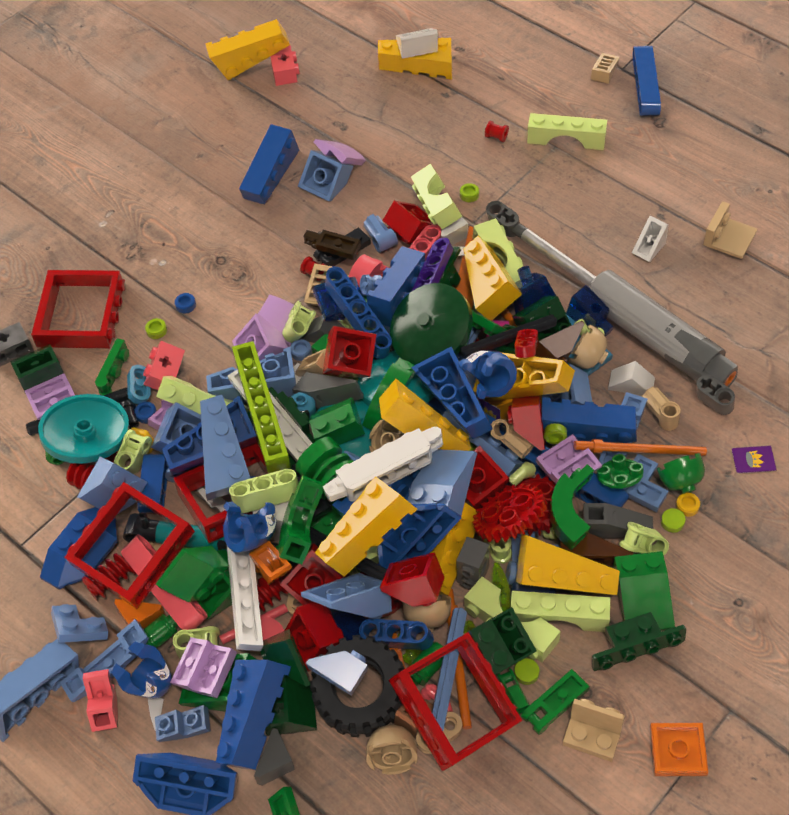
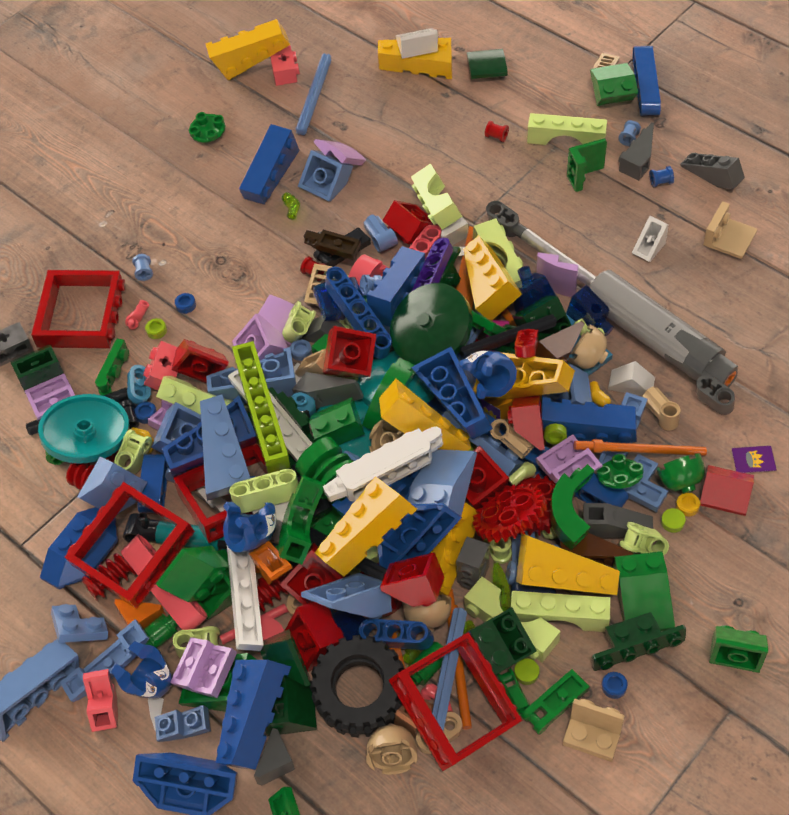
(136, 316): none -> coral arm
(143, 271): none -> medium blue bush
(197, 360): none -> red slope
(207, 127): none -> green dish
(292, 203): none -> clear neon green arm
(313, 94): none -> medium blue axle
(340, 669): slope -> none
(469, 192): lime tile -> none
(487, 63): none -> dark green slope
(559, 274): none -> lavender slope
(583, 160): none -> green bracket
(598, 395): none -> yellow arm
(613, 84): none -> green slope
(614, 685): none -> blue tile
(629, 132): none -> medium blue bush
(637, 158): none -> dark grey slope
(661, 176): none -> blue bush
(678, 749): orange plate -> none
(717, 170): none -> dark grey slope
(727, 490): none -> red slope
(738, 648): none -> green slope

